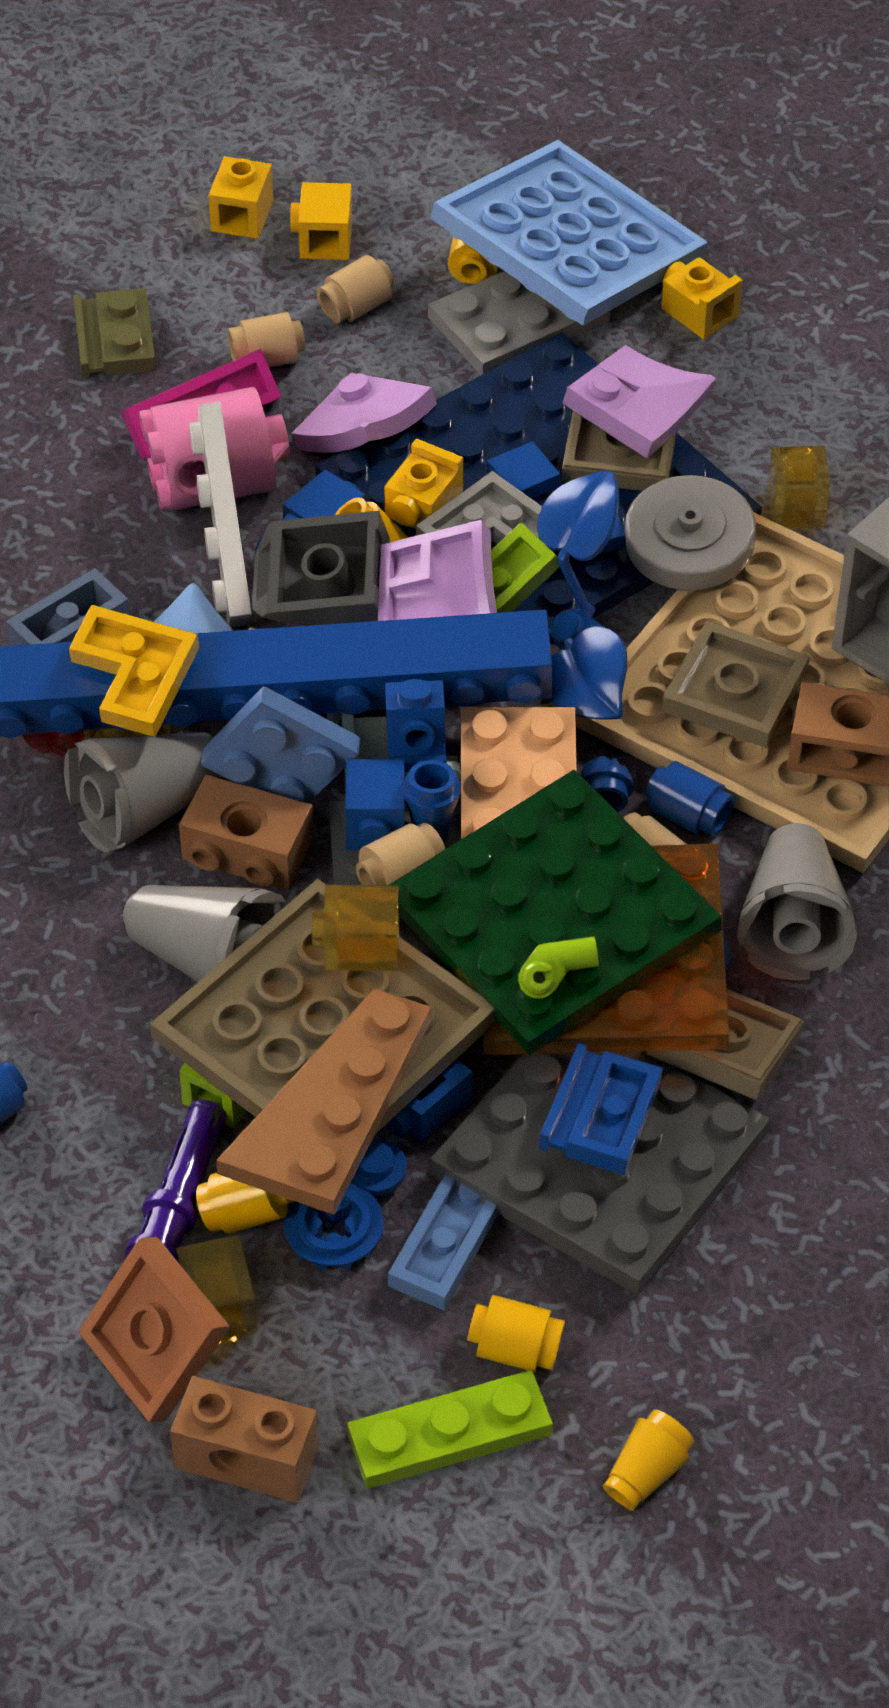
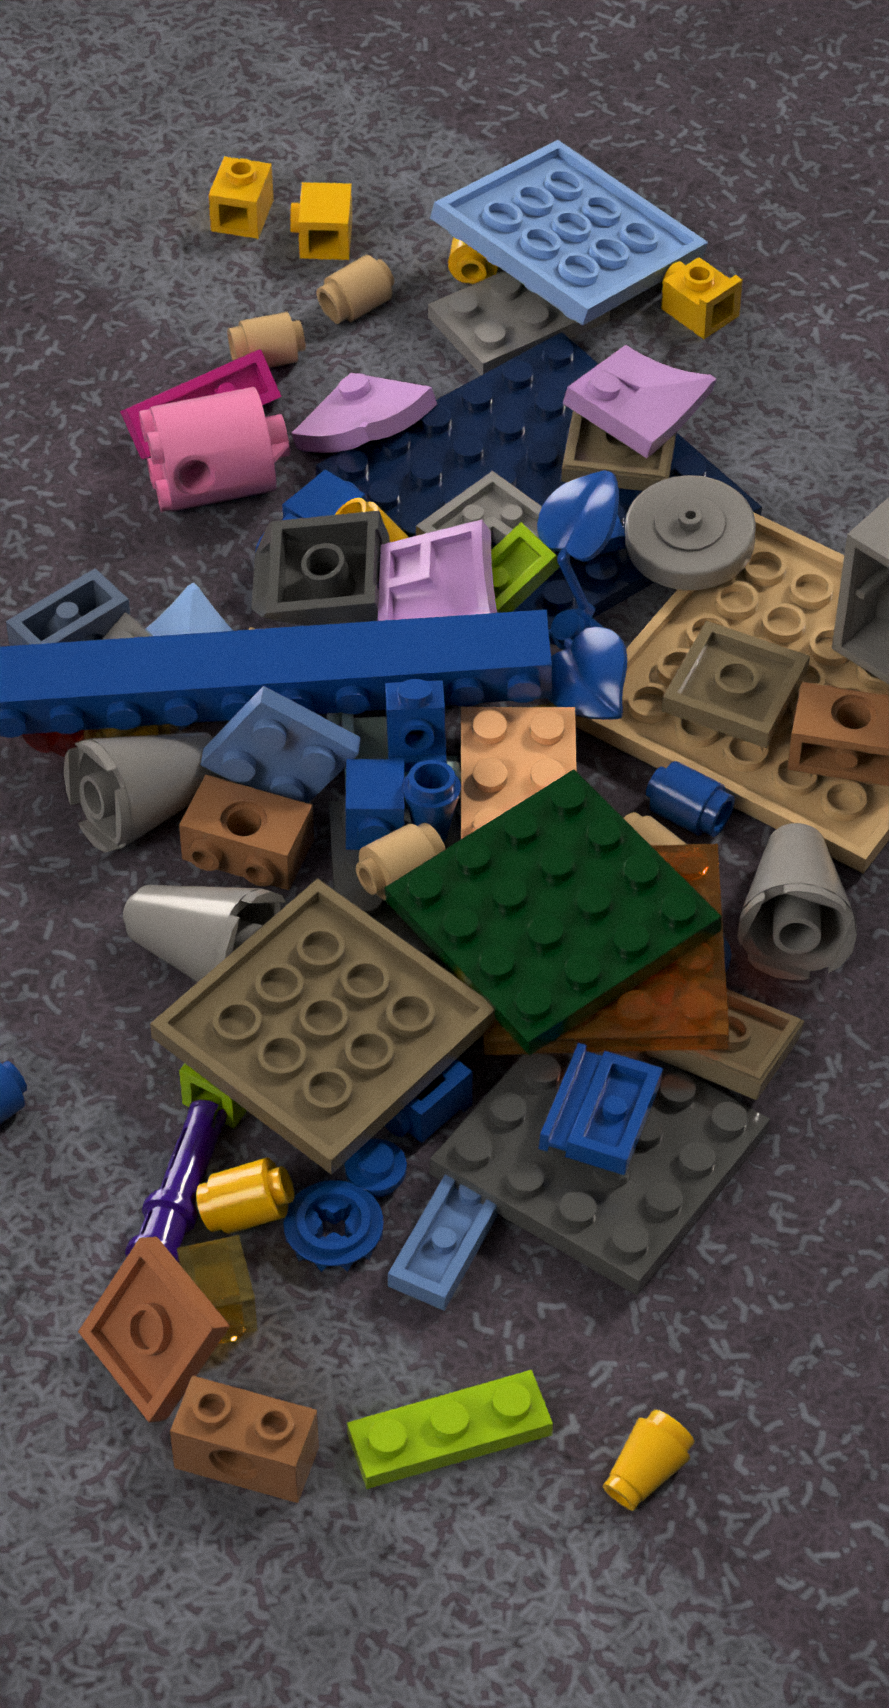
(114, 333): olive plate -> none
(147, 664): yellow plate -> none
(217, 492): white plate -> none
(329, 1111): medium nougat wing -> none
(358, 927): clear yellow brick -> none
(423, 484): yellow brick -> none
(516, 1334): yellow brick -> none
(526, 470): blue tile -> none
(552, 962): lime arm -> none
(609, 780): blue plate -> none
(798, 486): clear yellow brick -> none

